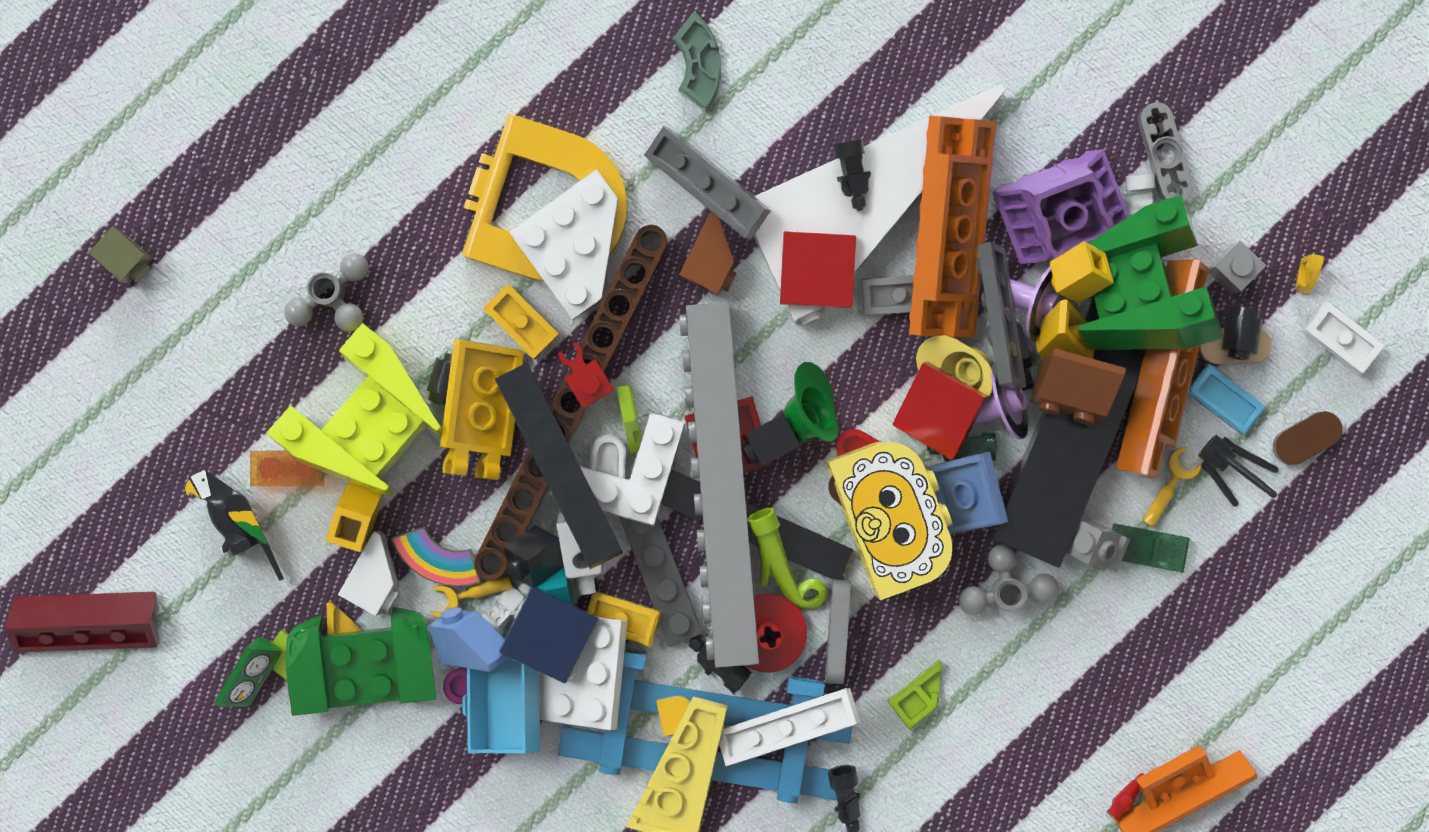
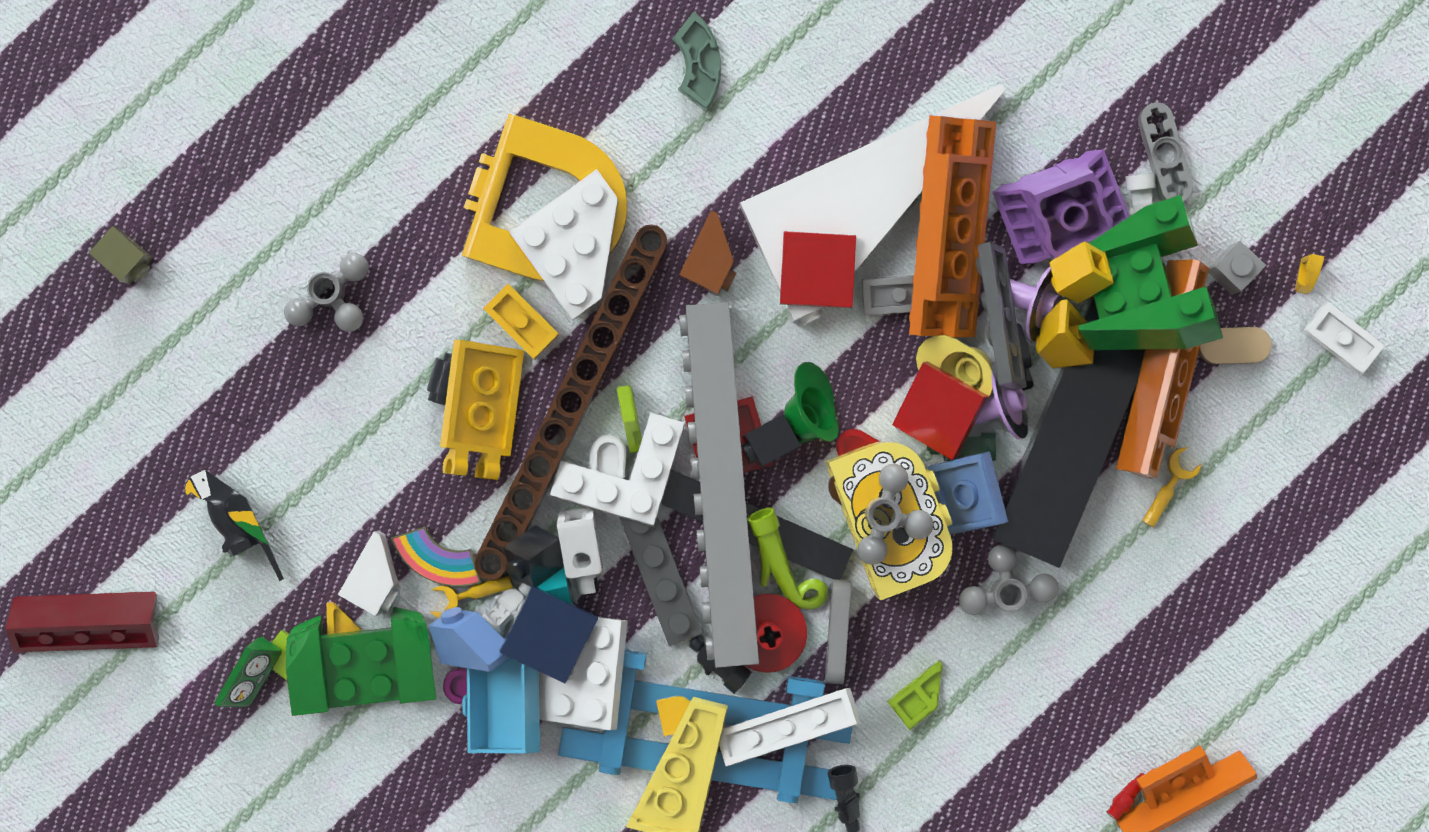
(281, 469): clear orange plate -> none
(354, 517): yellow slope -> none
(369, 427): neon yellow wedge -> none
(559, 466): black tile -> none
(588, 380): red plate -> none
(641, 620): yellow plate -> none
(707, 183): dark grey plate -> none
(854, 179): black piece -> none
(917, 523): none -> light grey piece
(1076, 386): dark orange slope -> none
(1098, 545): light grey brick -> none
(1154, 548): clear green slope -> none
(1219, 454): black plant -> none
(1225, 399): medium azure tile -> none
(1242, 333): black brick -> none
(1307, 438): reddish brown tile -> none

